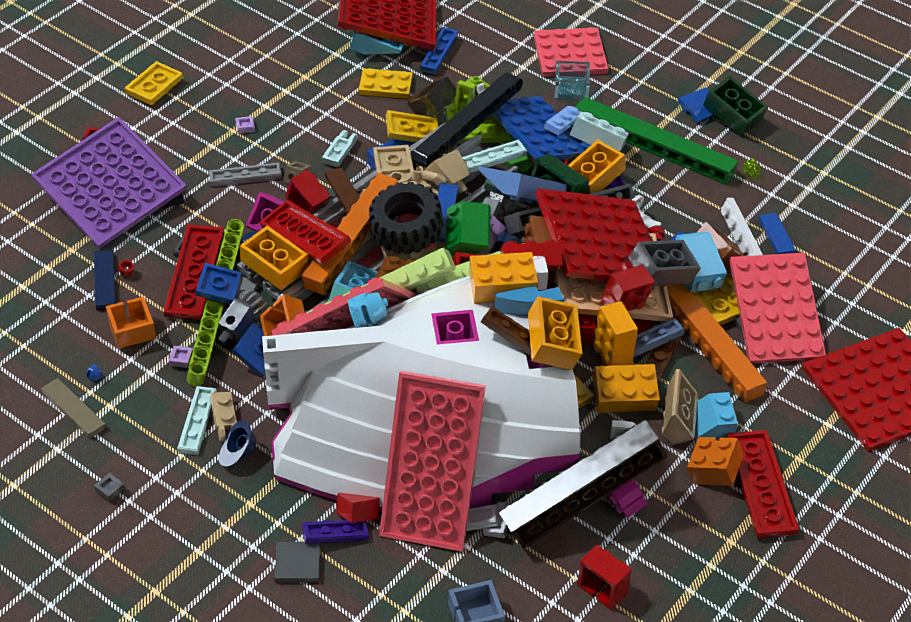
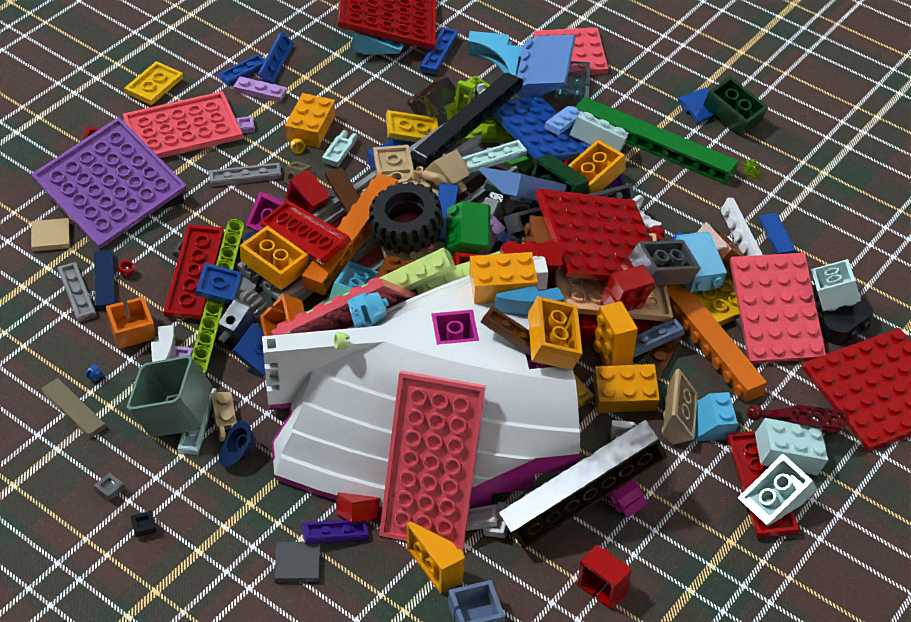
(50, 234): none -> tan tile
(77, 292): none -> light grey tile
(143, 523): none -> black plate
(162, 349): none -> white slope
(170, 396): none -> sand green plate
(185, 124): none -> coral plate
(241, 69): none -> blue tile
(260, 89): none -> lavender plate
(275, 58): none -> blue plate
(300, 146): none -> yellow hinge
(310, 120): none -> light orange brick
(340, 341): none -> yellowish green hinge
(385, 83): yellow plate -> none
(436, 557): none -> light orange slope
(496, 49): none -> medium azure arch
(545, 64): none -> medium blue slope
(715, 461): orange piece -> none
(778, 491): none -> light aqua slope
(790, 415): none -> dark red piece
(797, 442): none -> light aqua brick
(836, 285): none -> light aqua brick
(846, 322): none -> black brick

